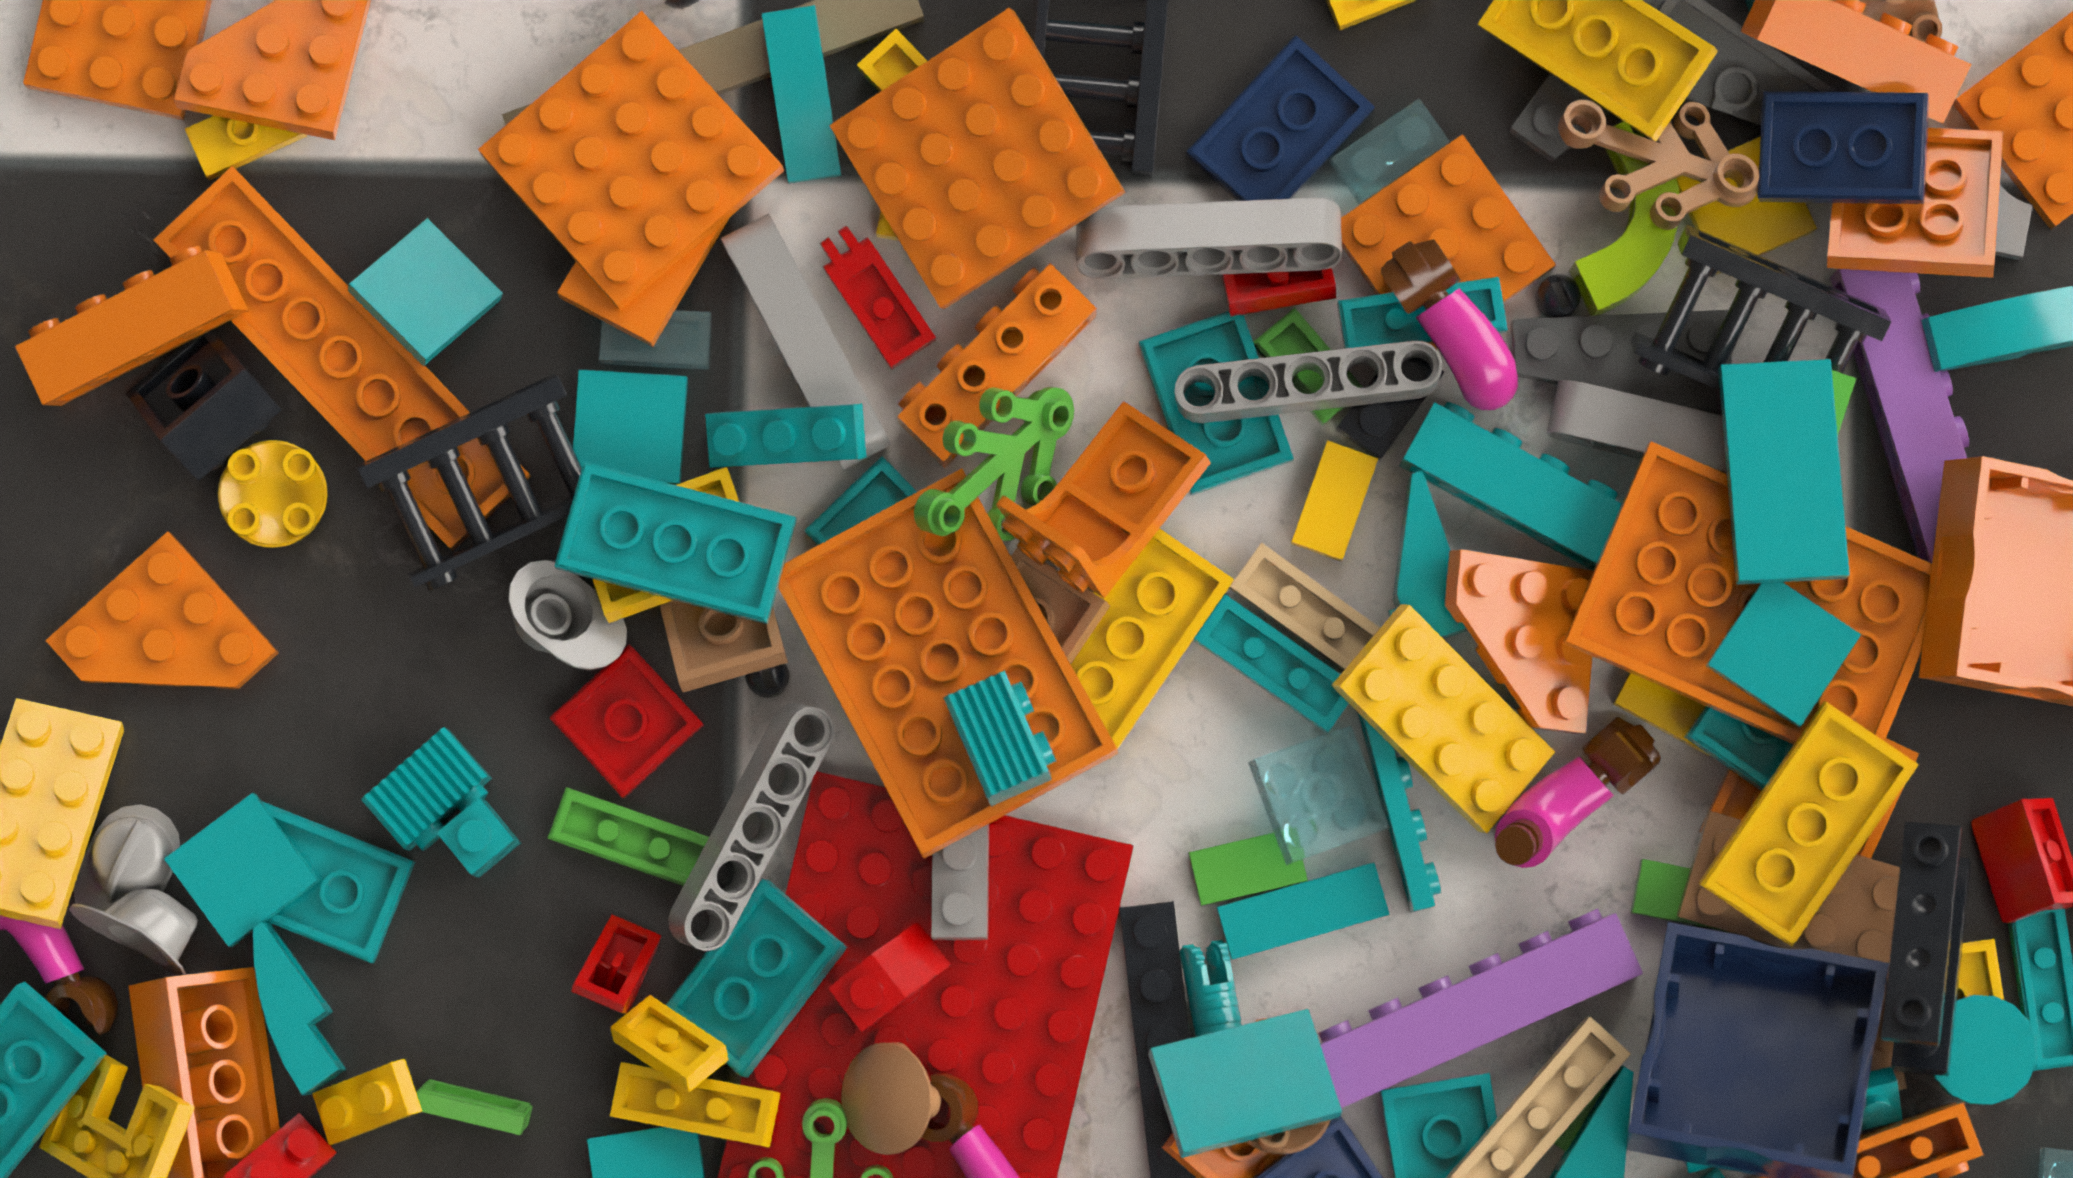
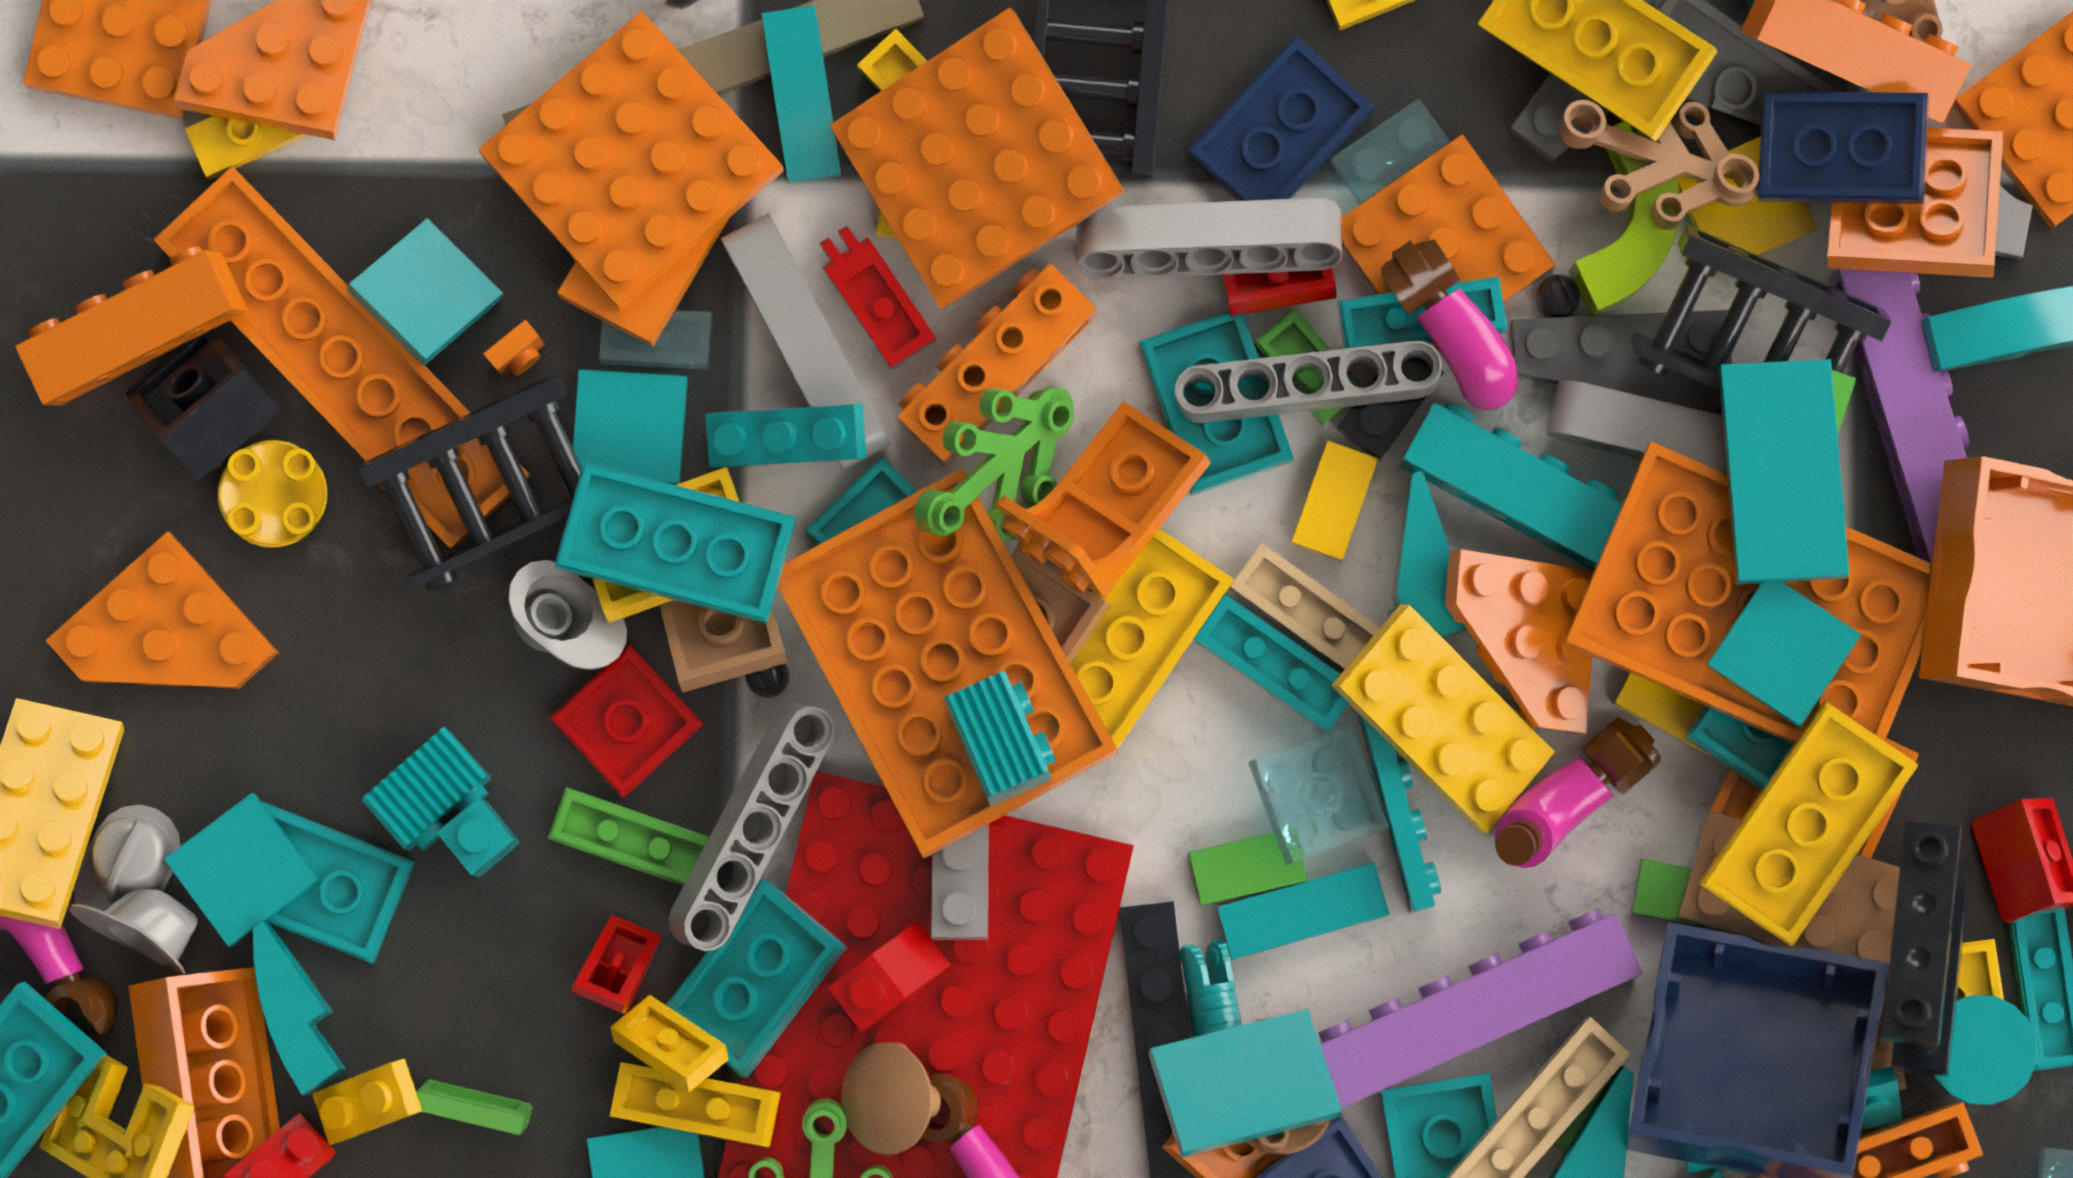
(516, 350): none -> orange plate

